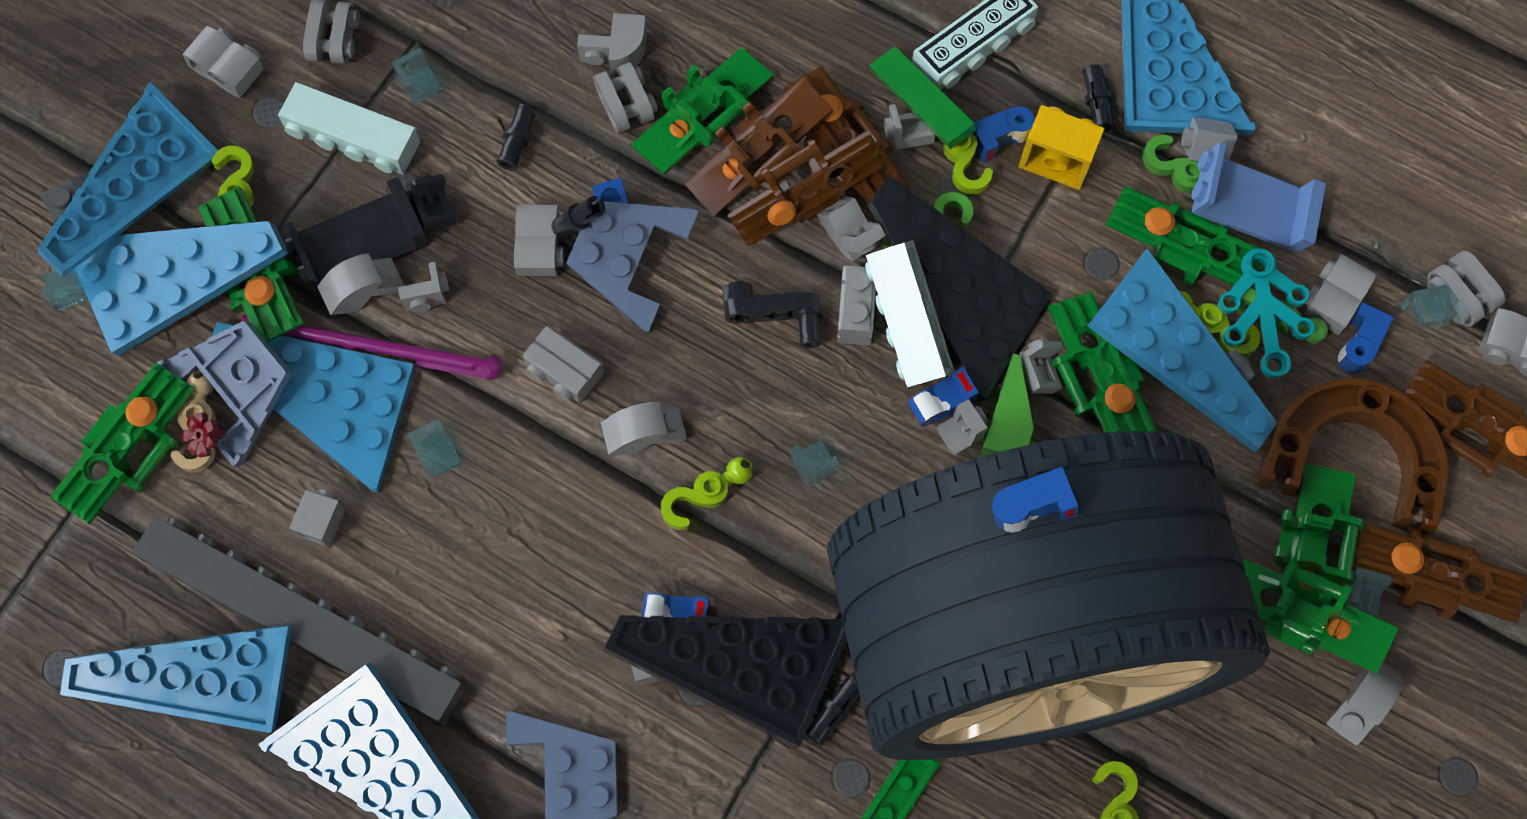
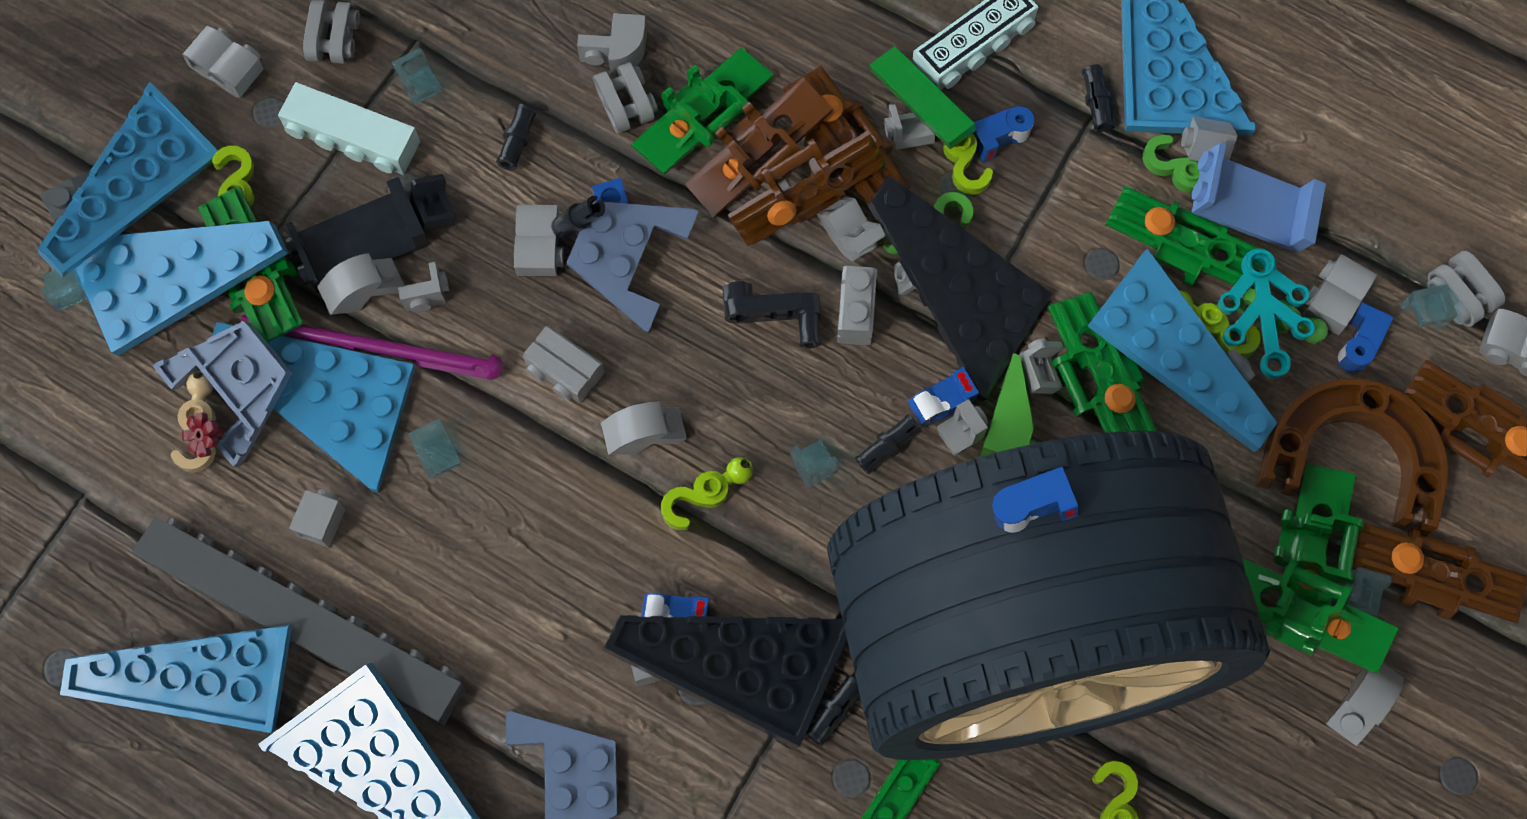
(115, 435): green piece -> none
(888, 444): none -> black pin
(909, 314): light aqua brick -> none
(1060, 146): yellow brick -> none

